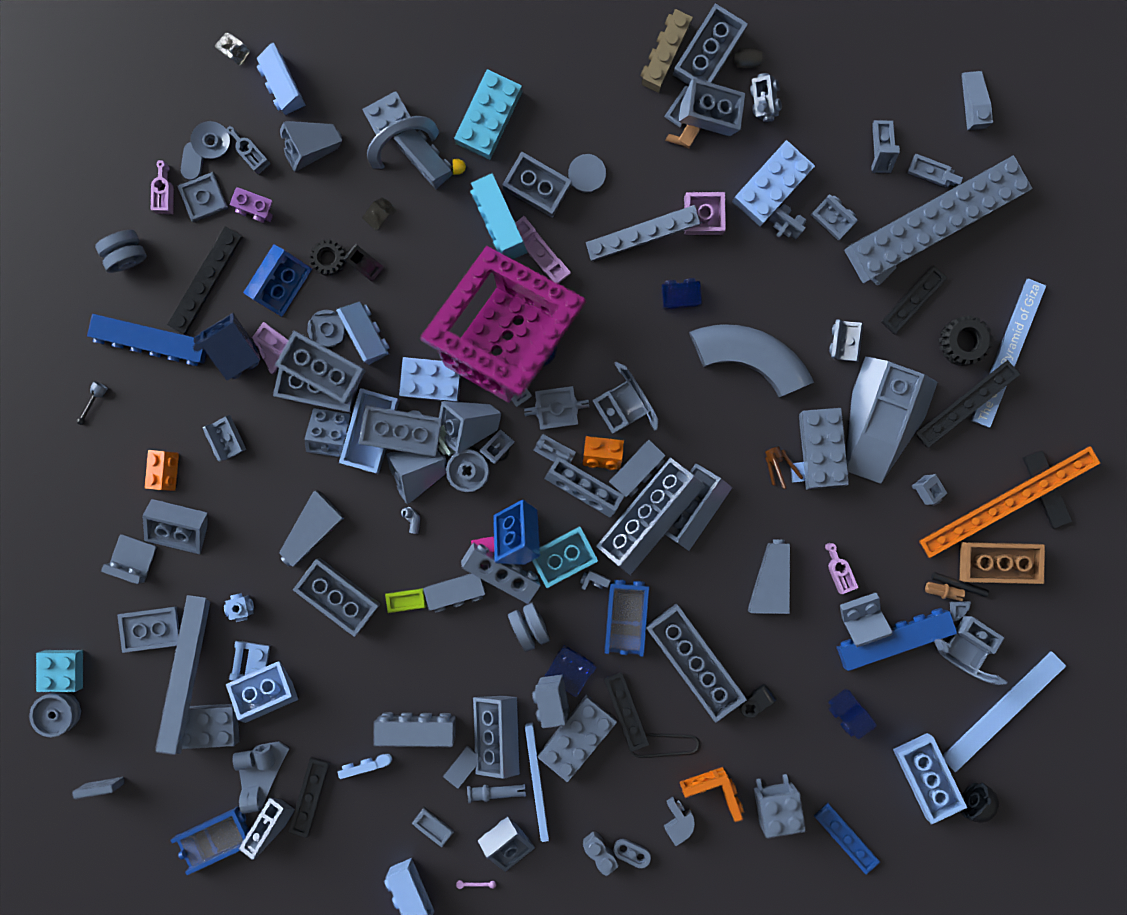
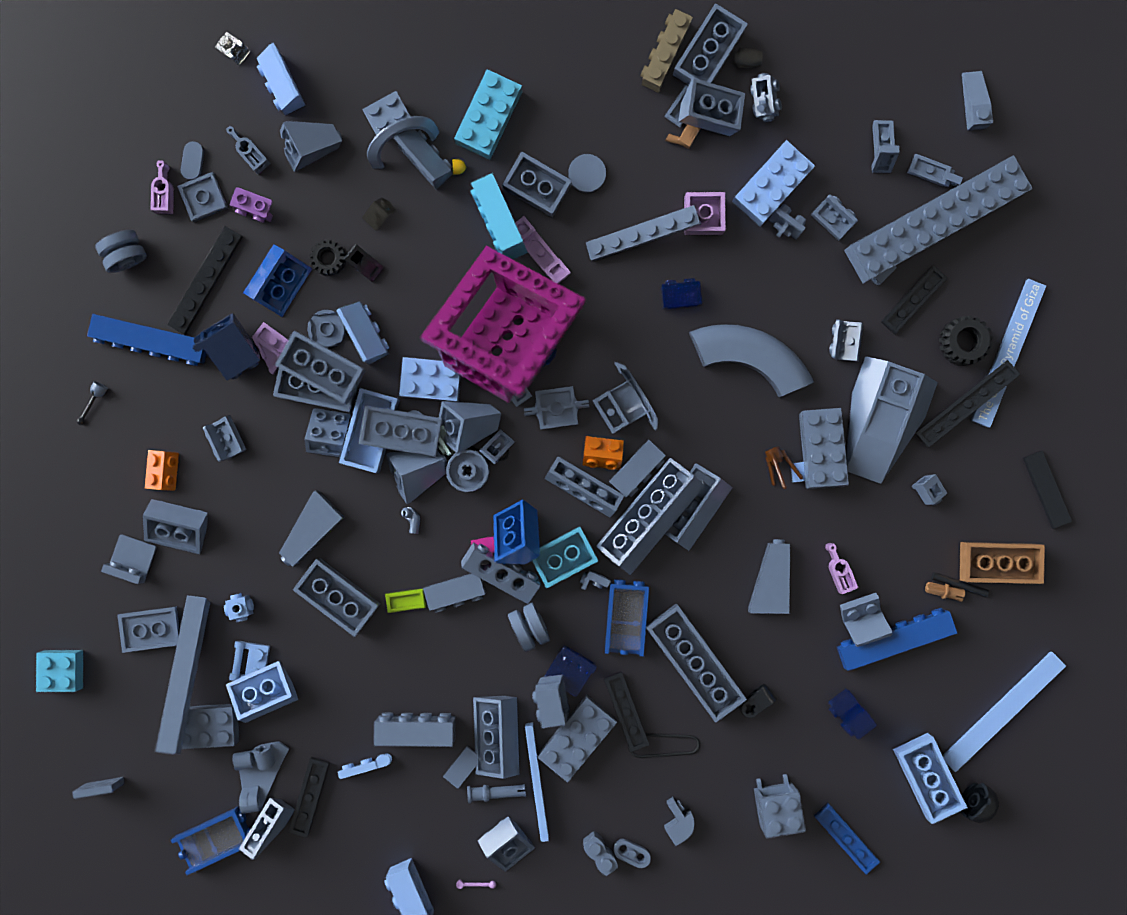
(55, 713): sand blue wheel -> none
(210, 131): sand blue dish -> none
(432, 827): sand blue tile -> none
(552, 449): sand blue hinge -> none
(713, 779): orange bracket -> none
(959, 609): sand blue tile -> none
(971, 647): sand blue piece -> none
(1009, 502): orange plate -> none

